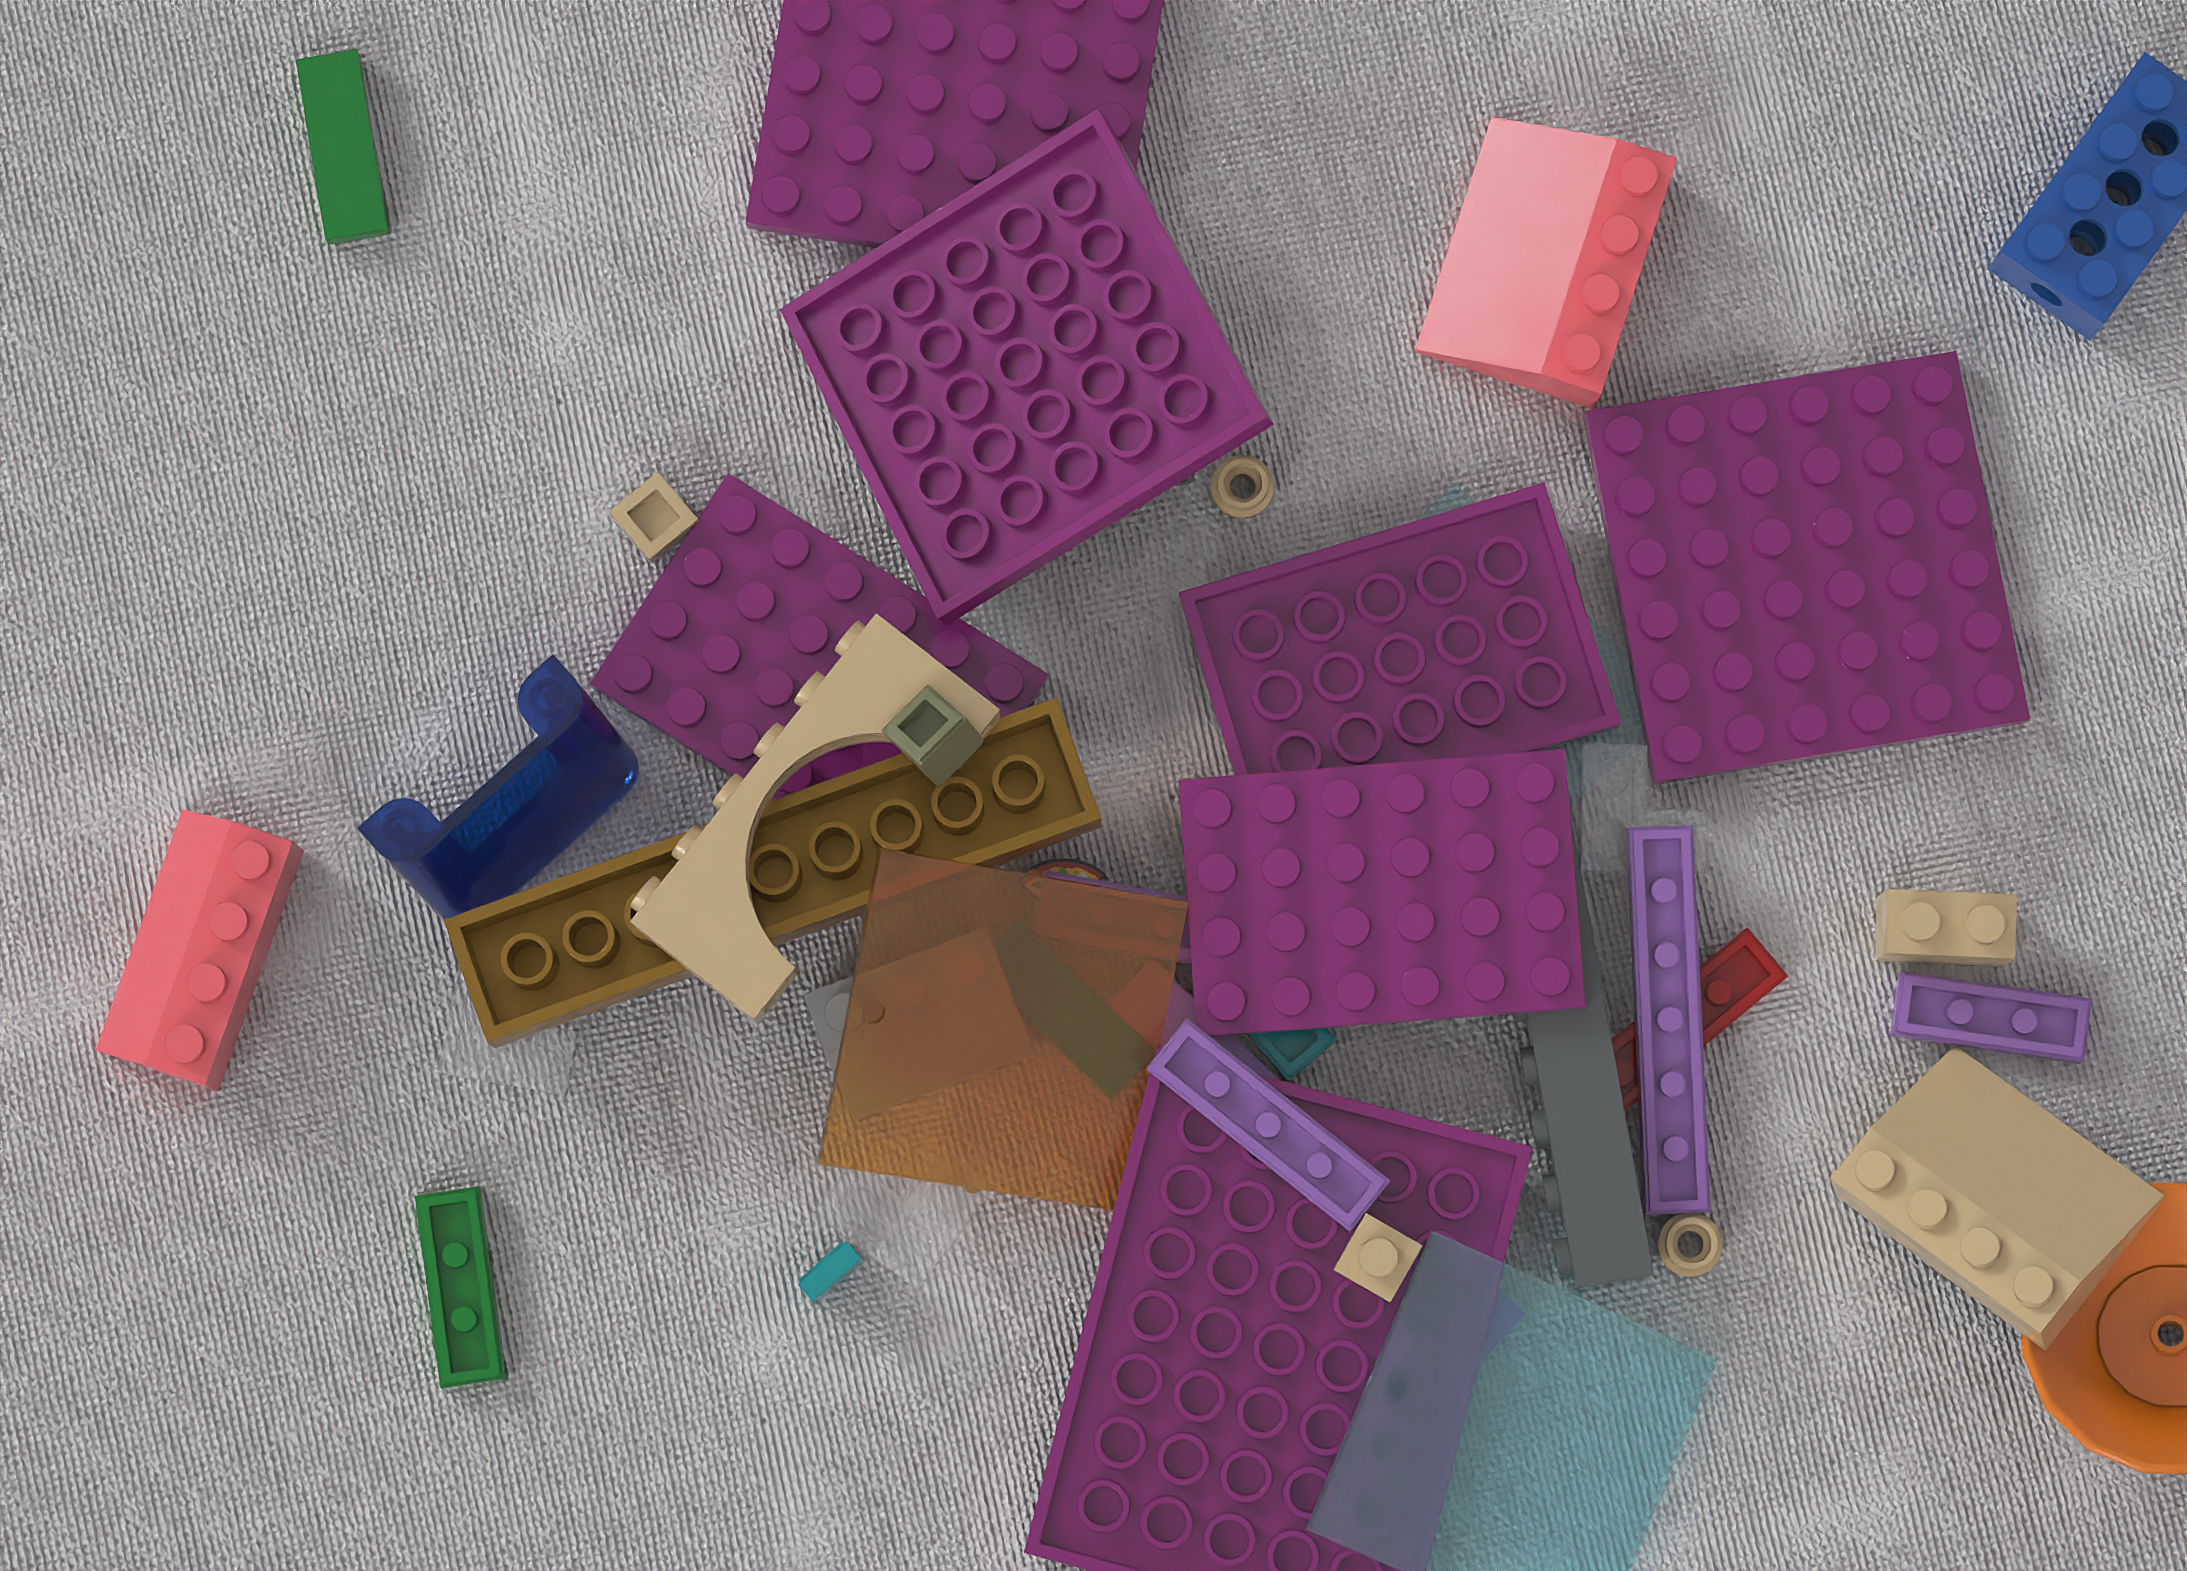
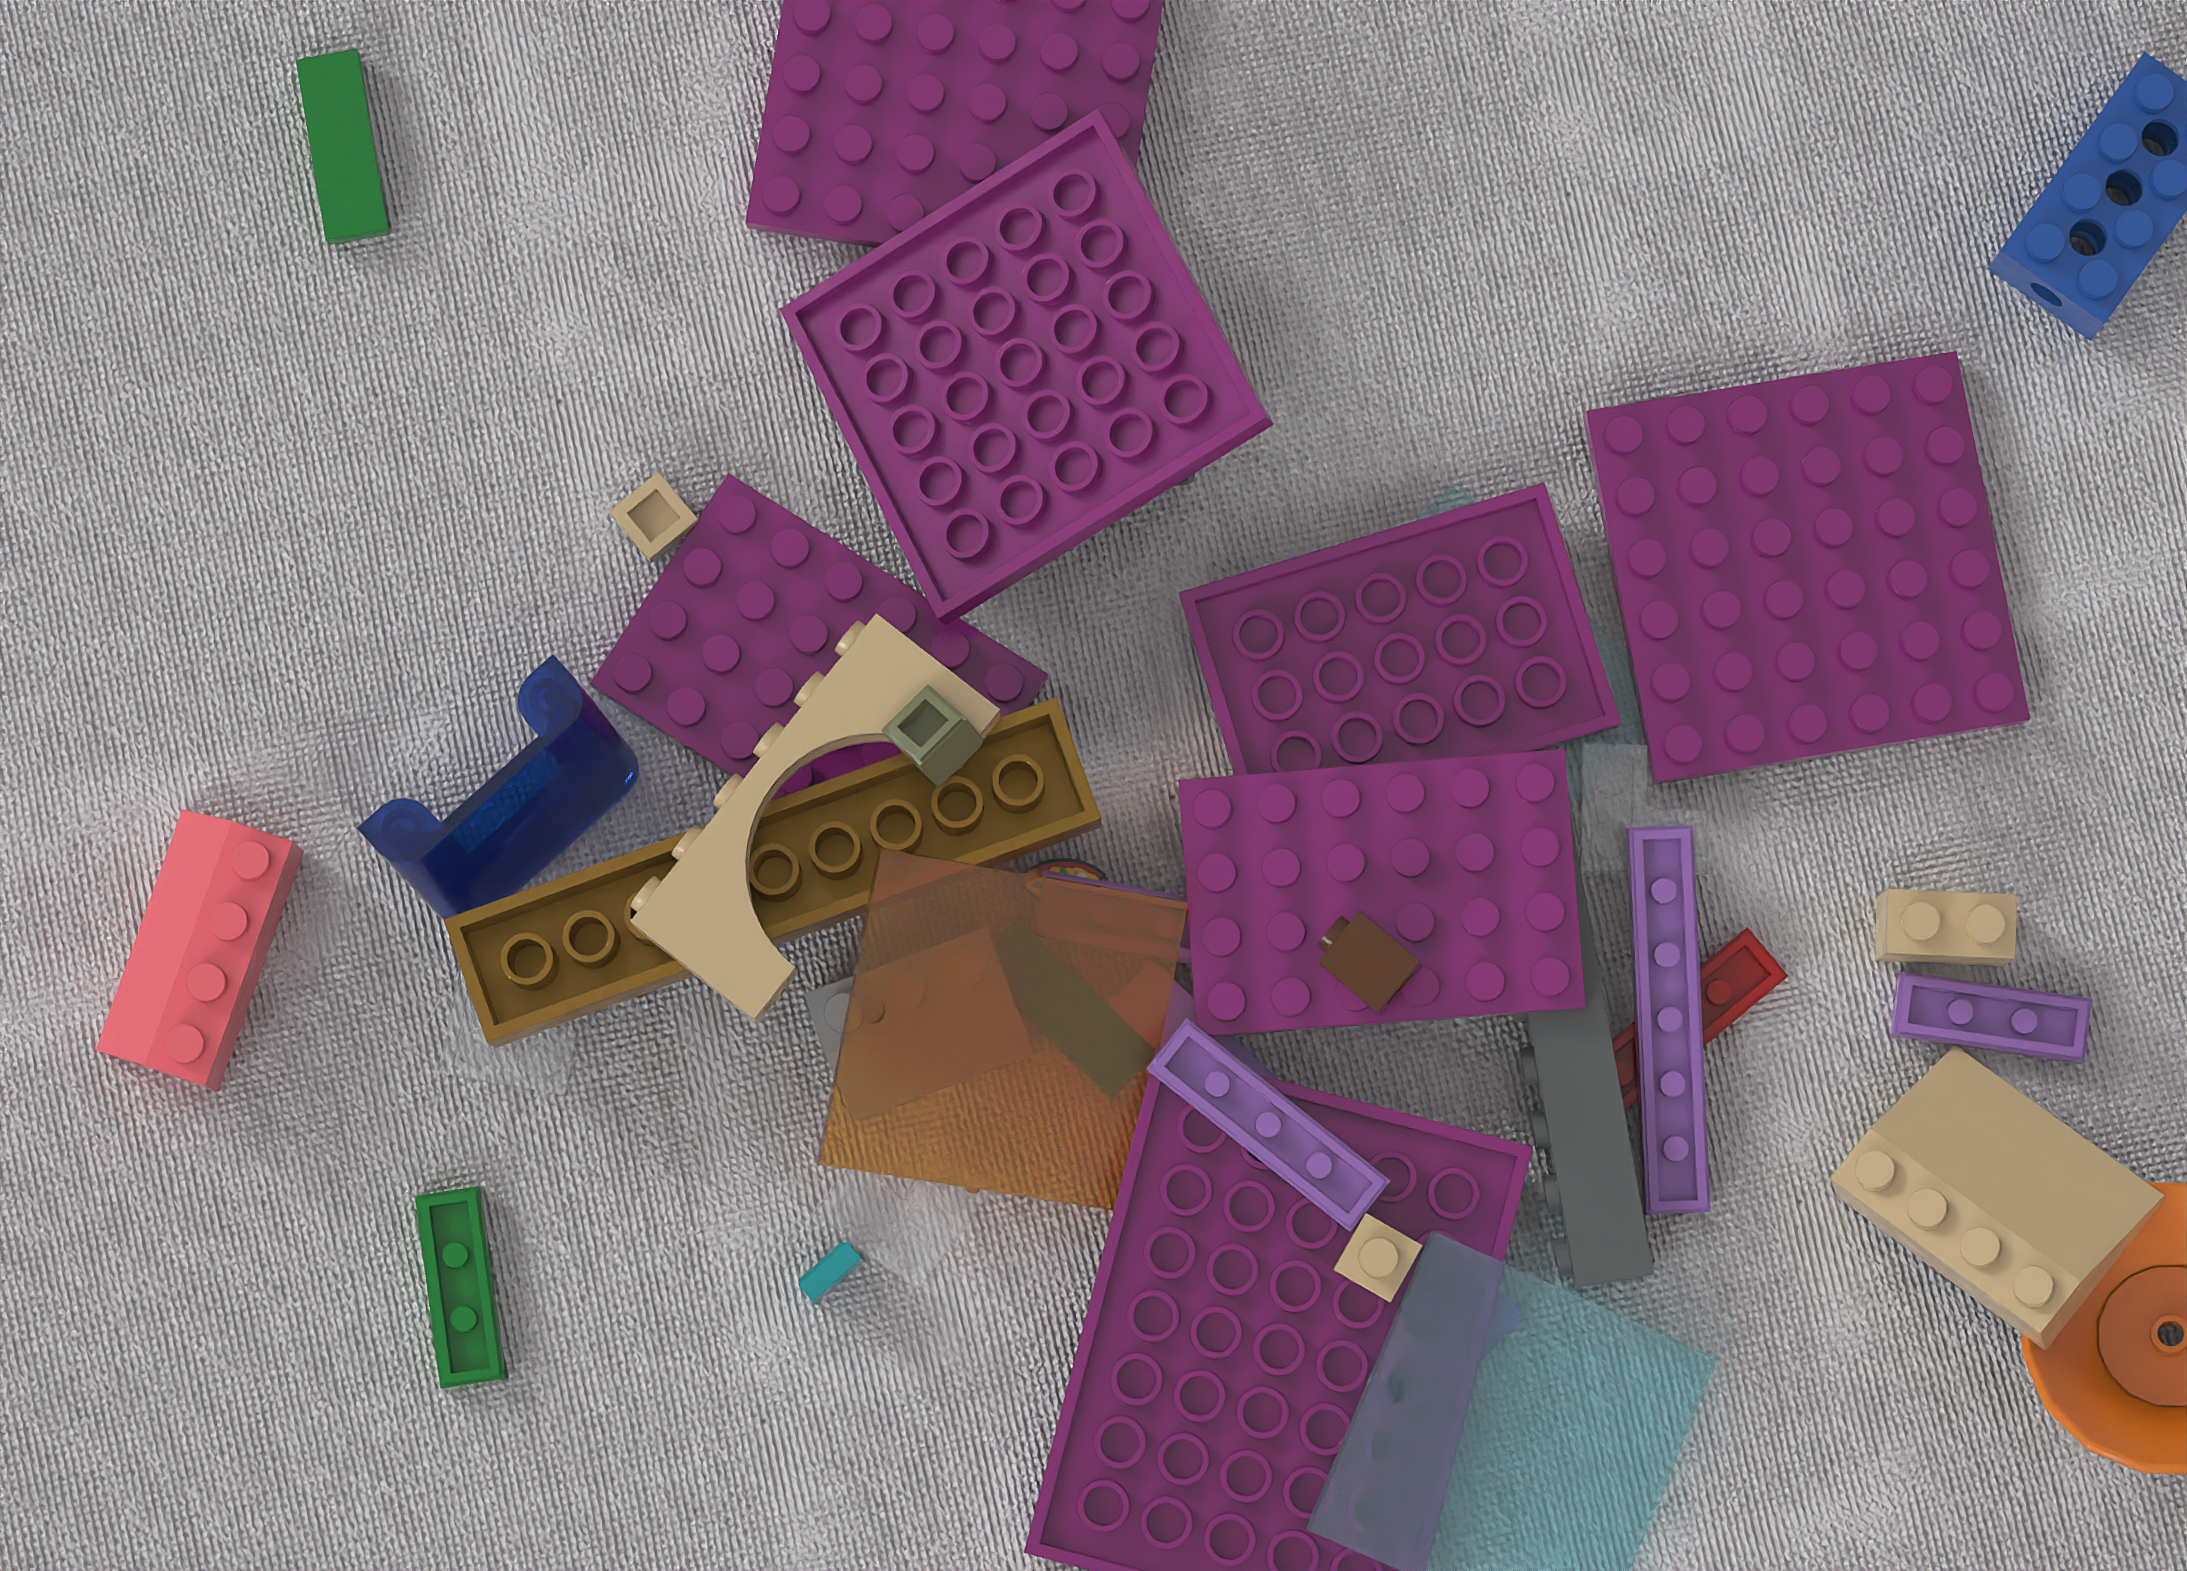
(1242, 467): tan plate -> none
(1292, 1050): teal tile -> none
(1367, 961): none -> reddish brown brick
(1546, 258): coral slope -> none
(1709, 1238): tan plate -> none

